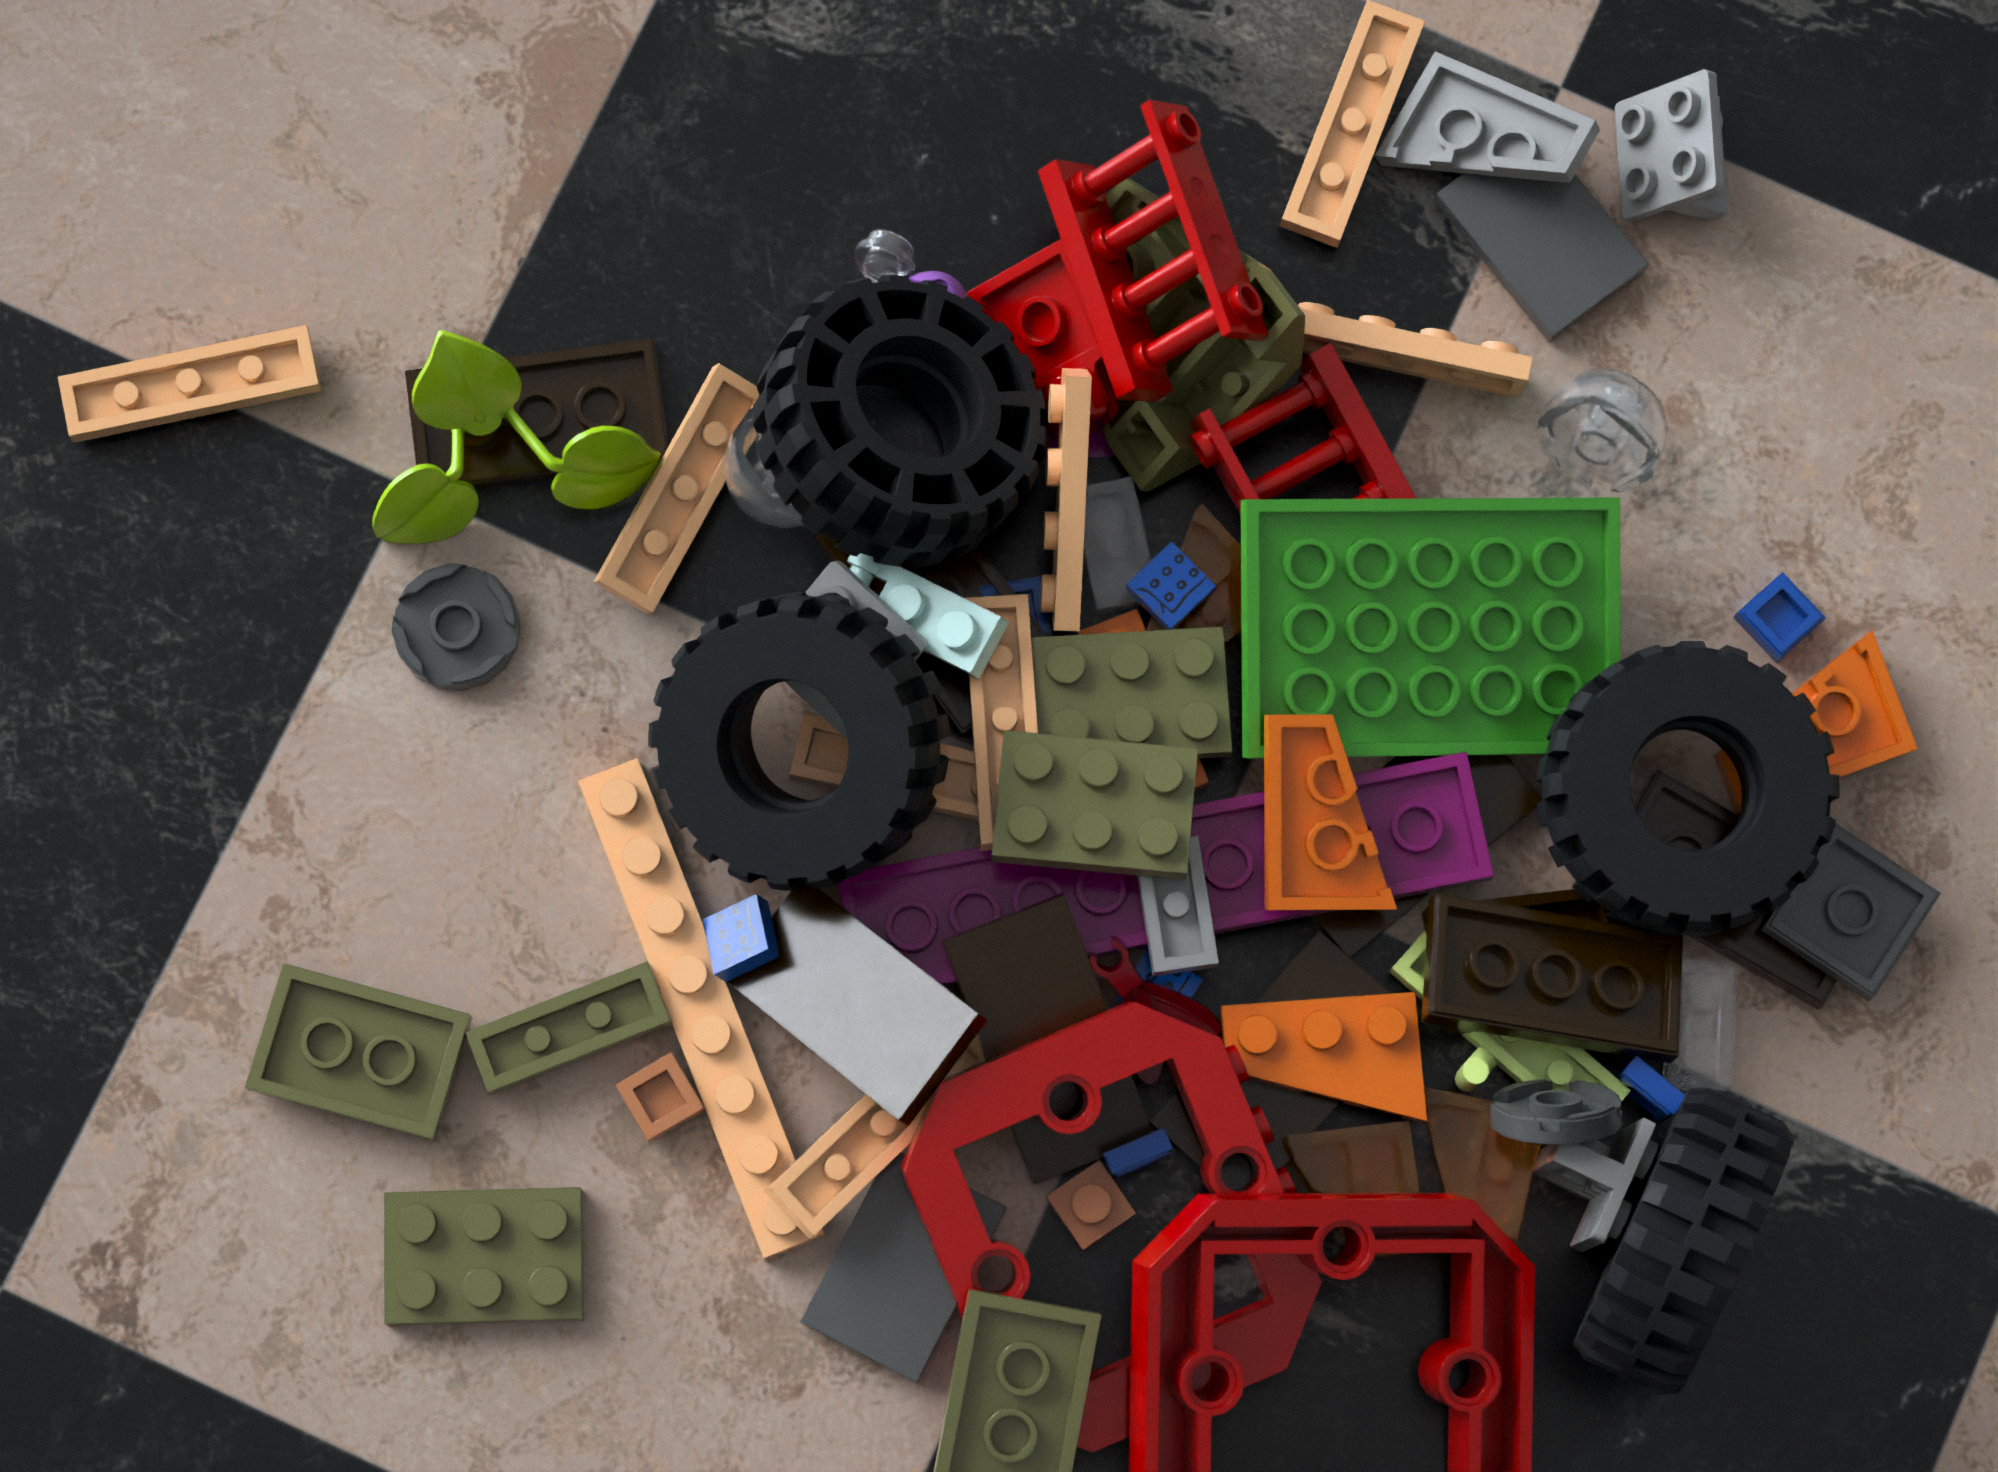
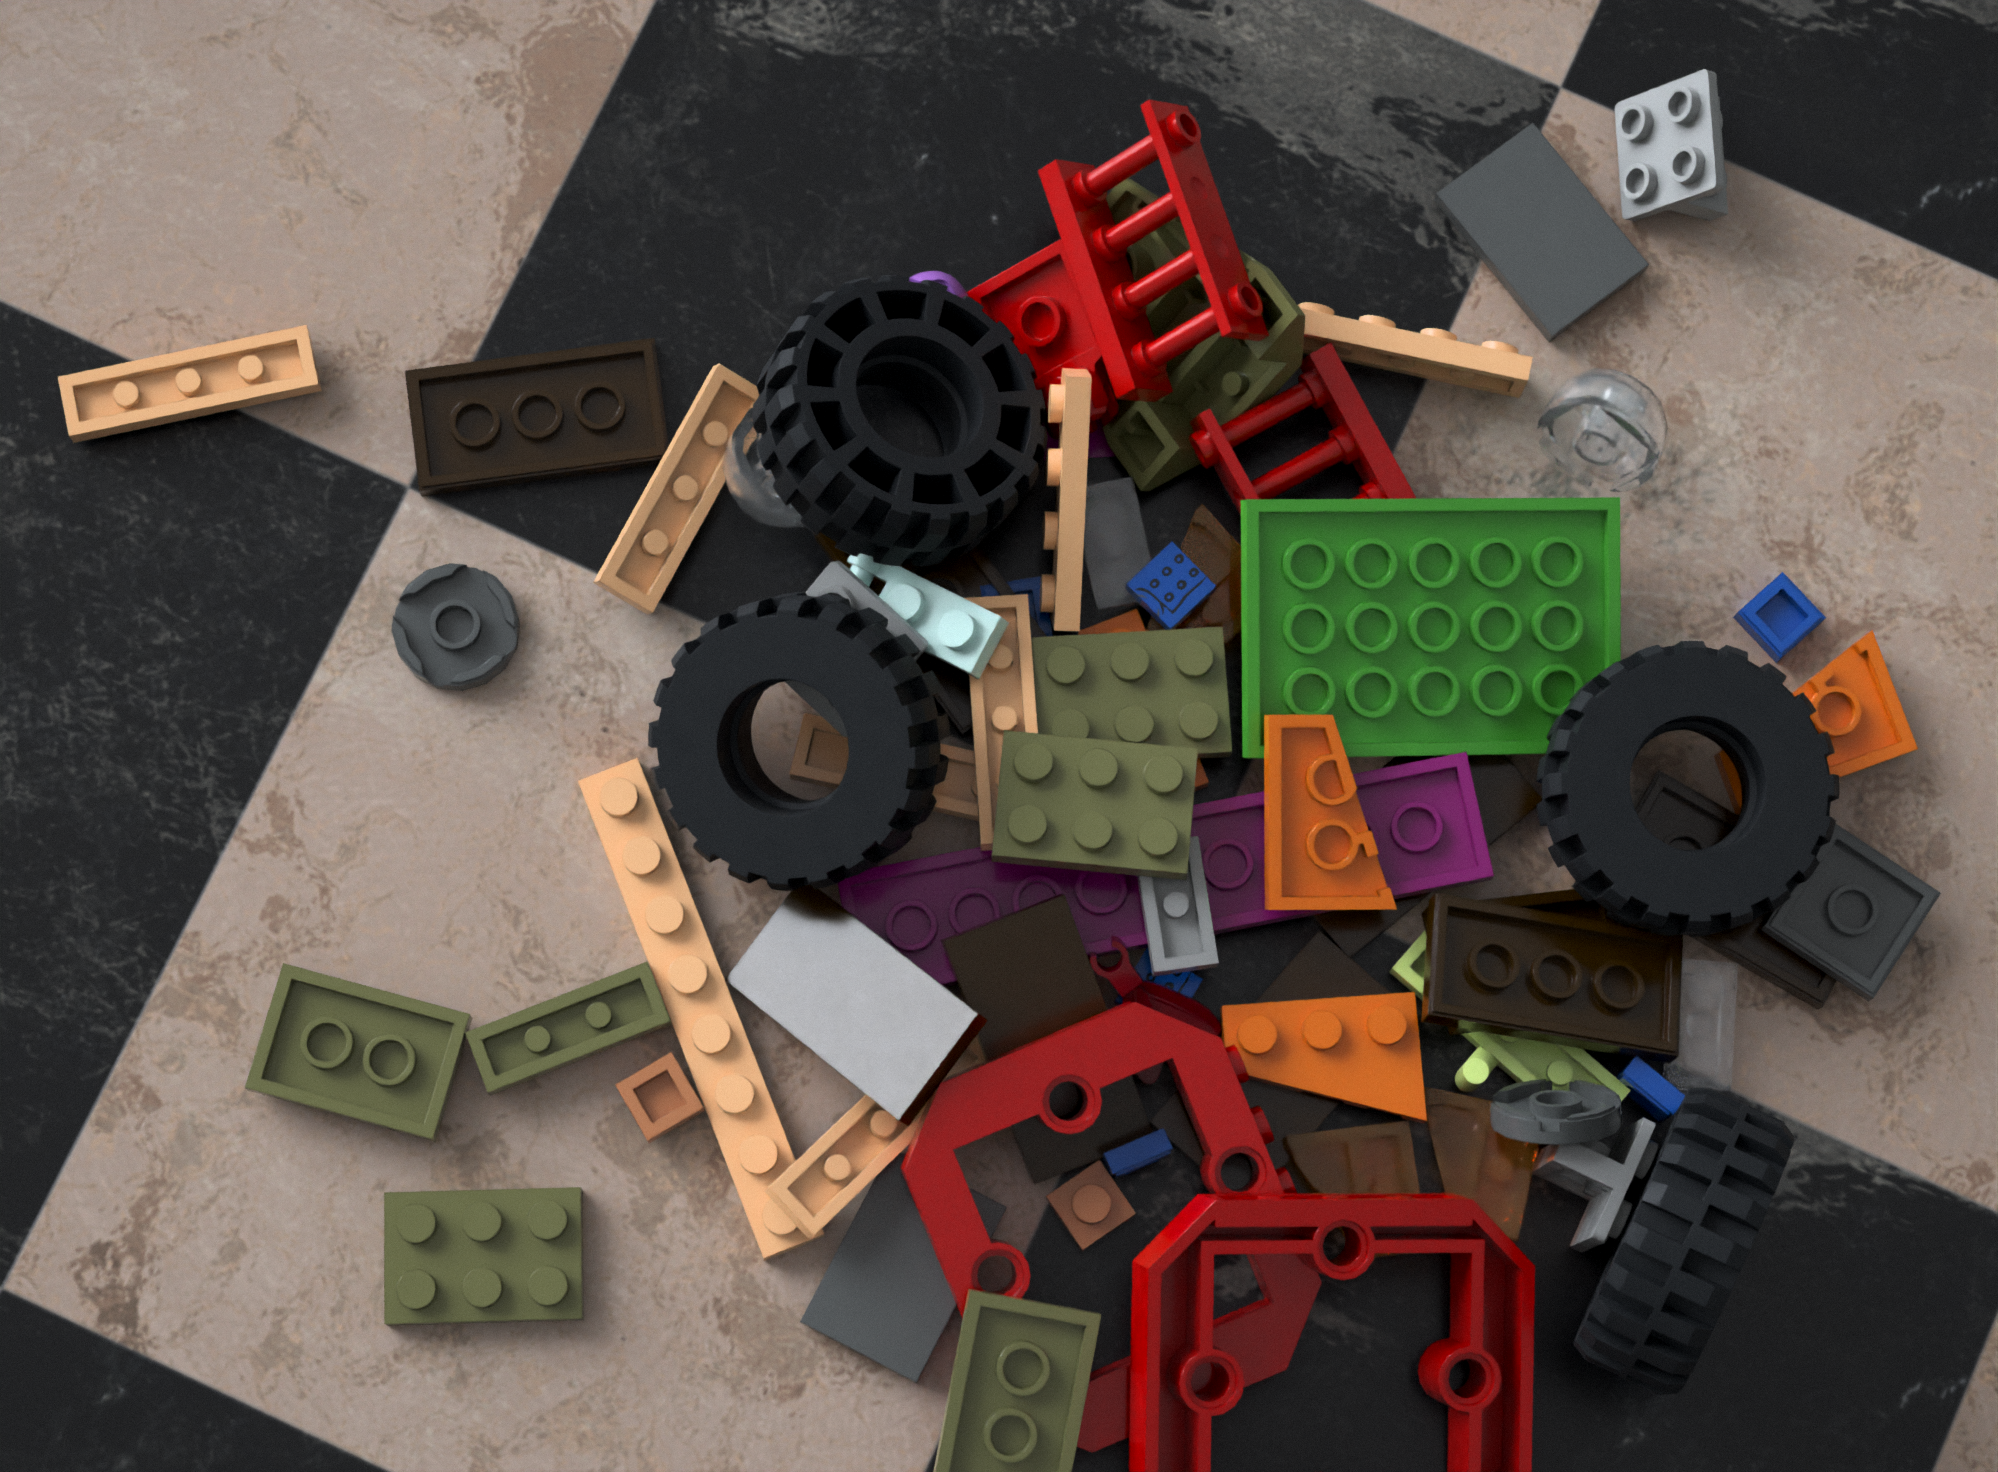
(471, 391): lime plant -> none
(741, 938): tile -> none
(884, 255): clear plate -> none
(1352, 123): light nougat plate -> none
(1485, 127): light grey wing -> none

